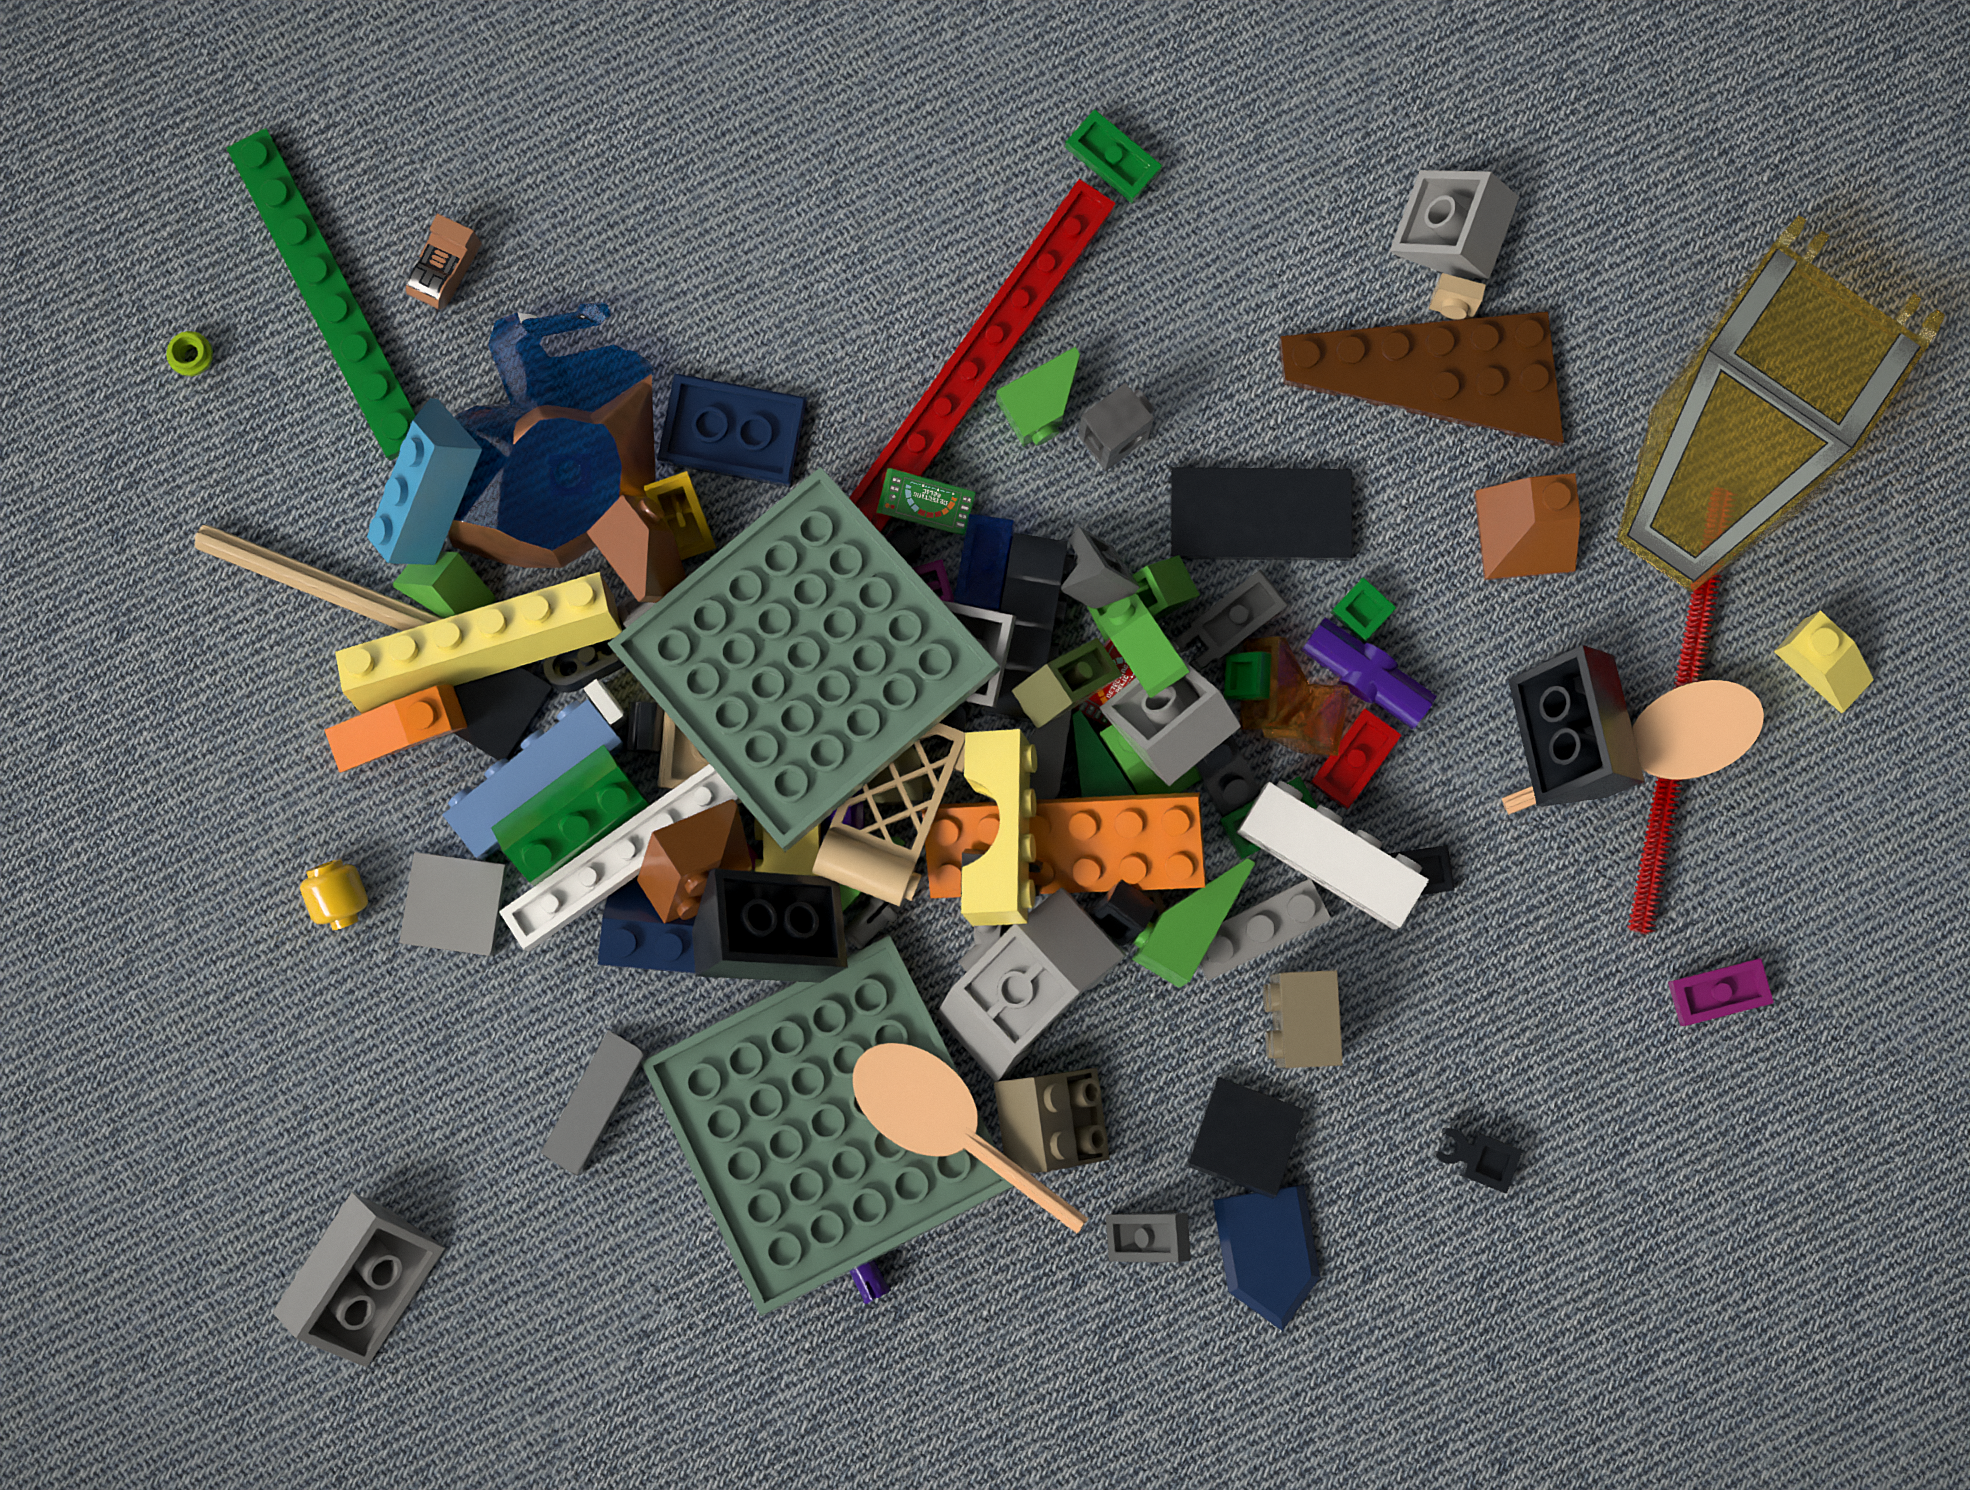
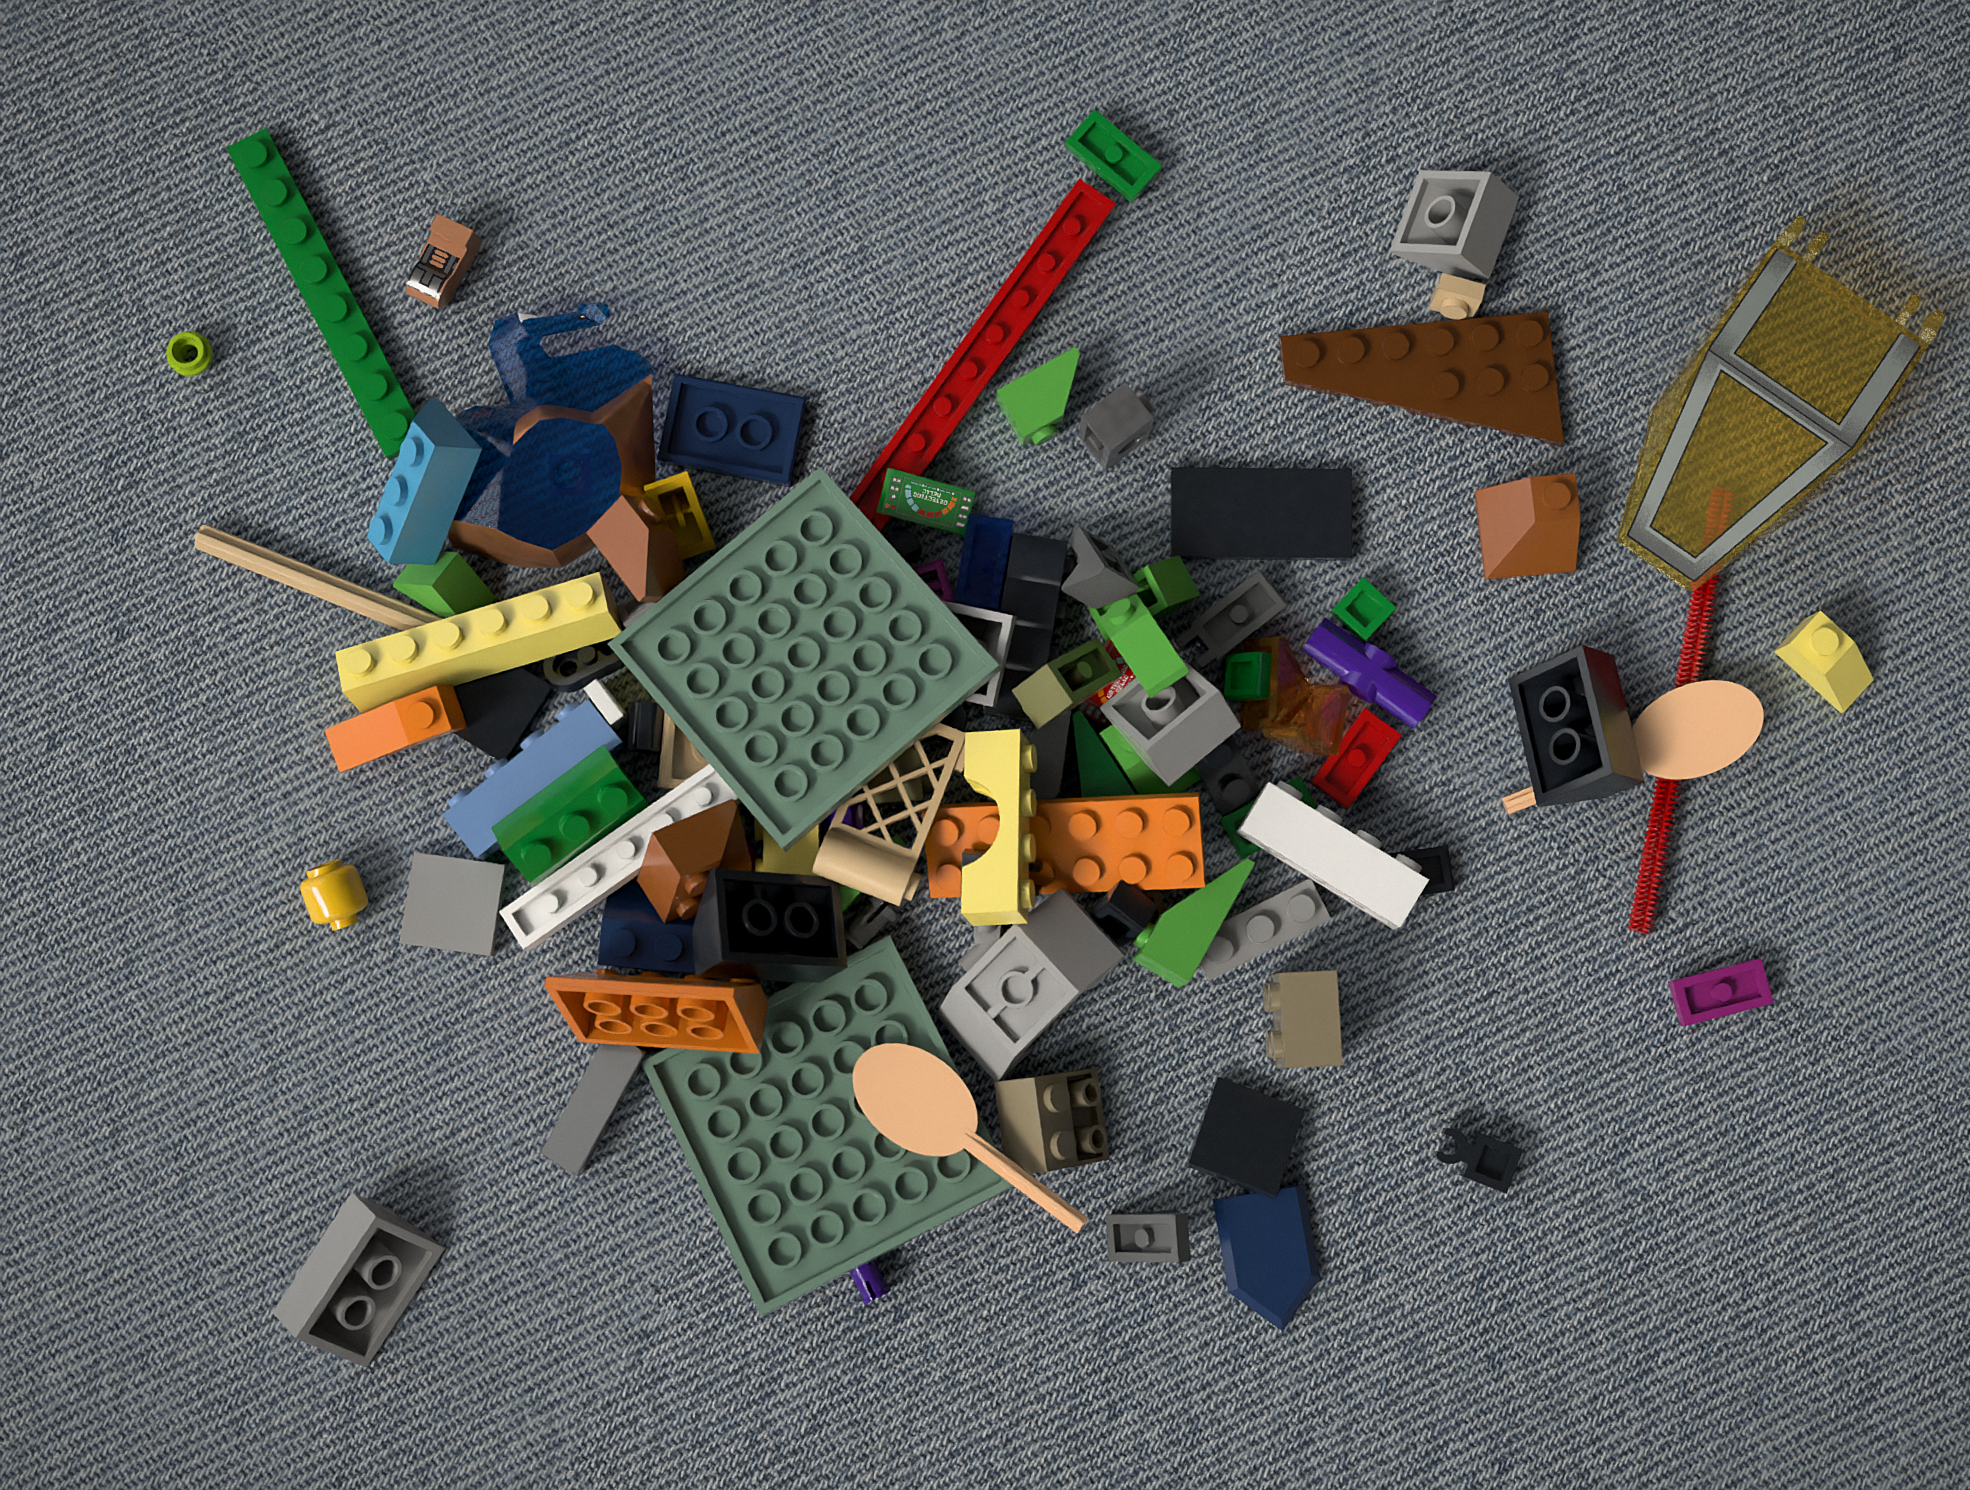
(662, 1010): none -> orange slope

